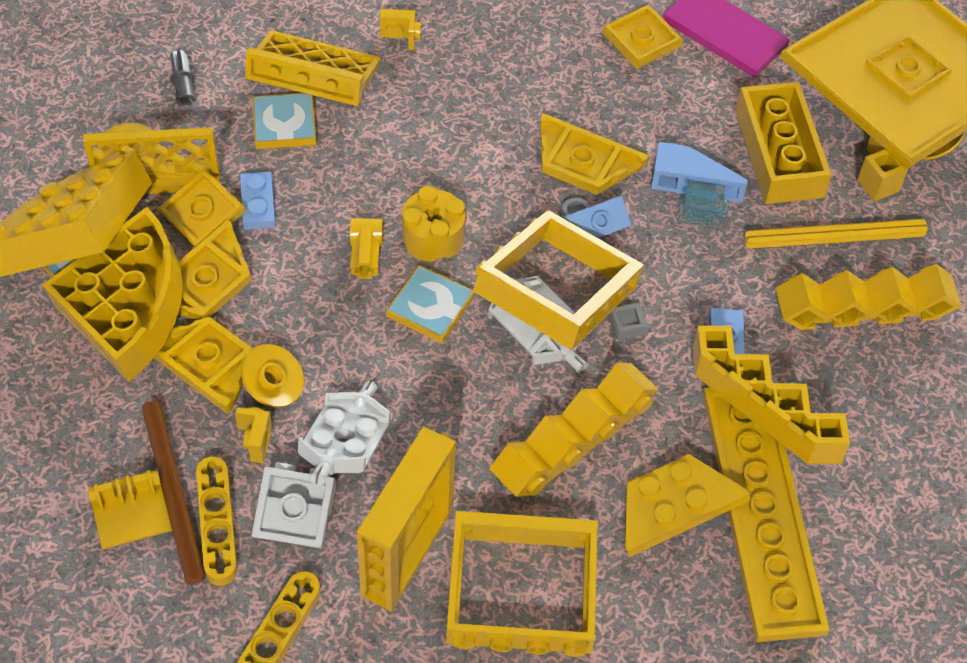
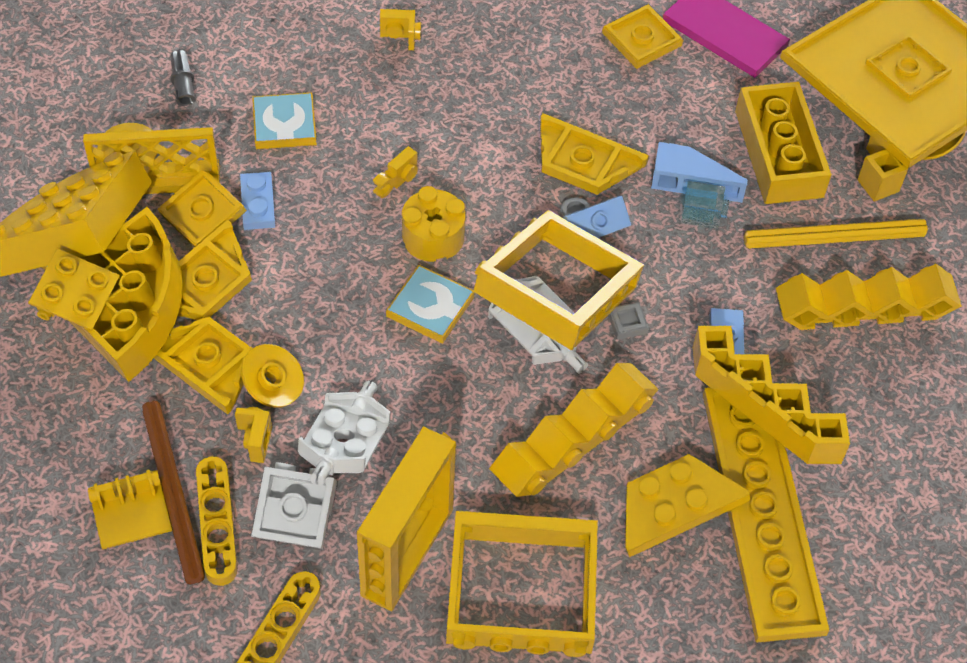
(73, 290): none -> yellow hinge
(317, 78): yellow fence -> none
(366, 240): yellow piece -> none
(399, 170): none -> yellow plate

